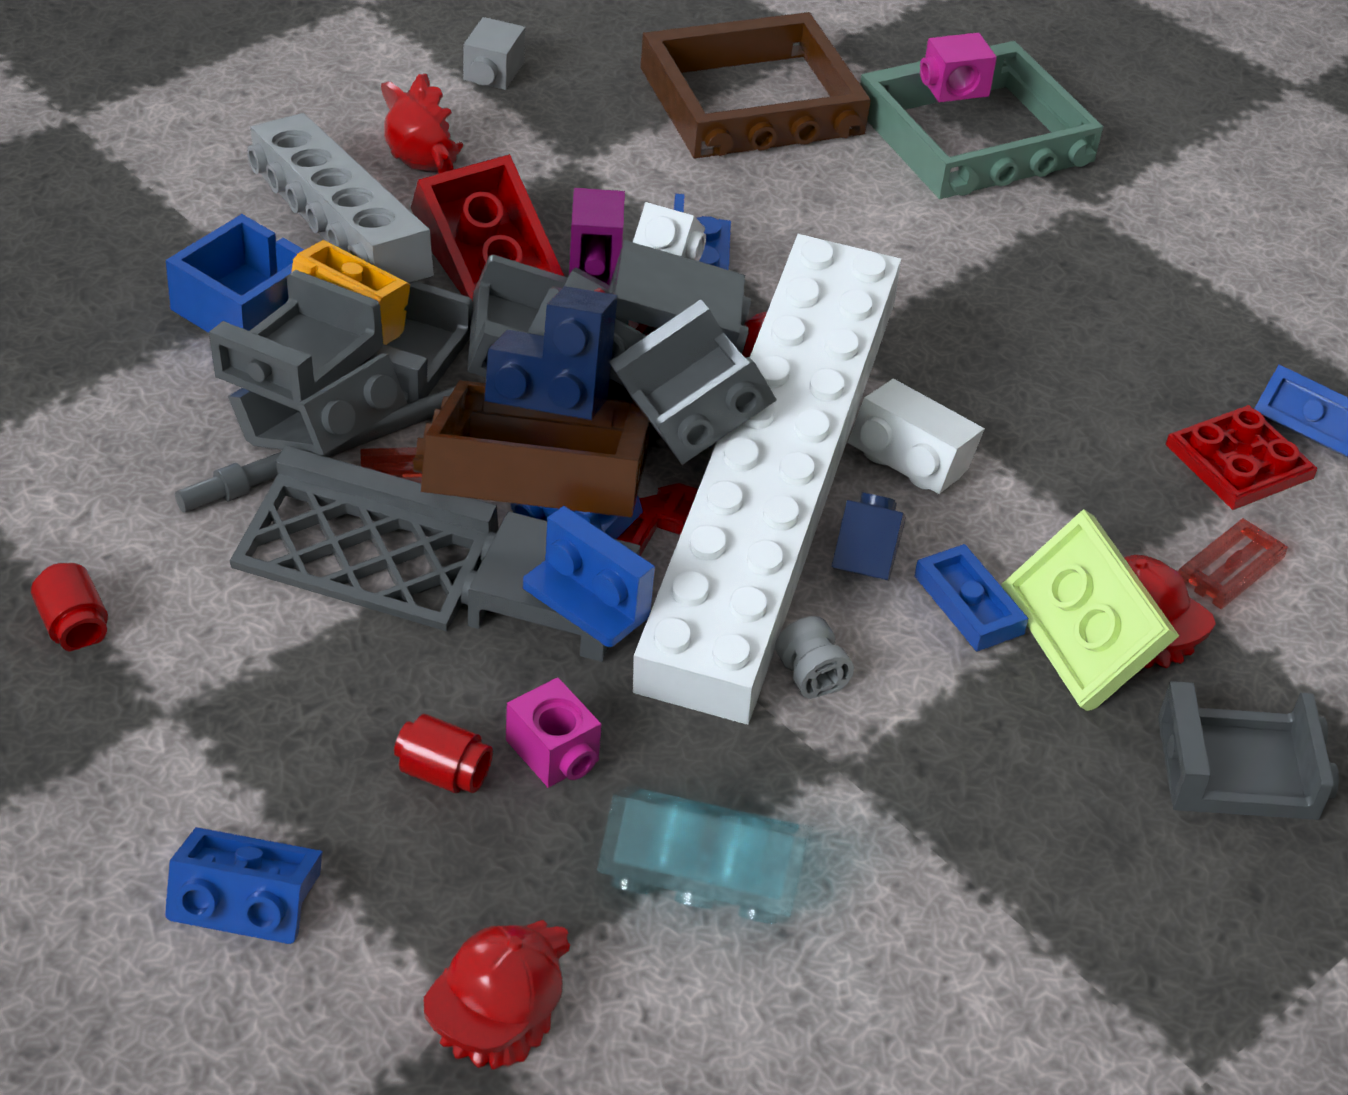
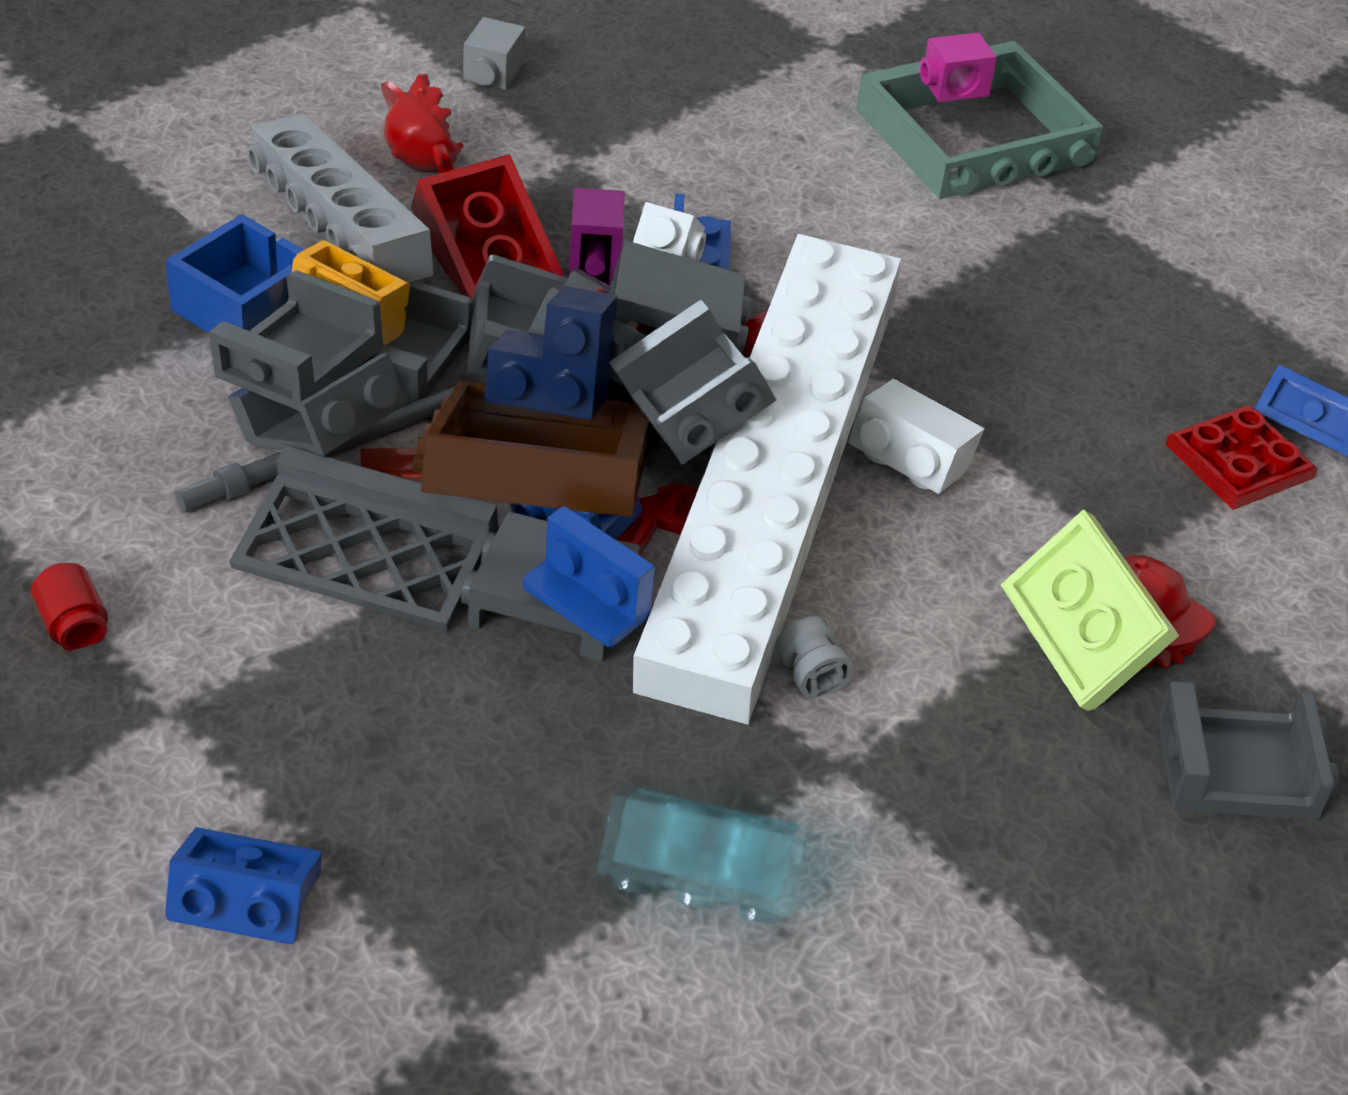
(443, 754): red brick -> none
(499, 993): red hair -> none
(553, 732): dark pink brick -> none
(744, 42): reddish brown window -> none
(869, 536): dark blue slope -> none
(971, 597): blue plate -> none
(1211, 584): clear red tile -> none

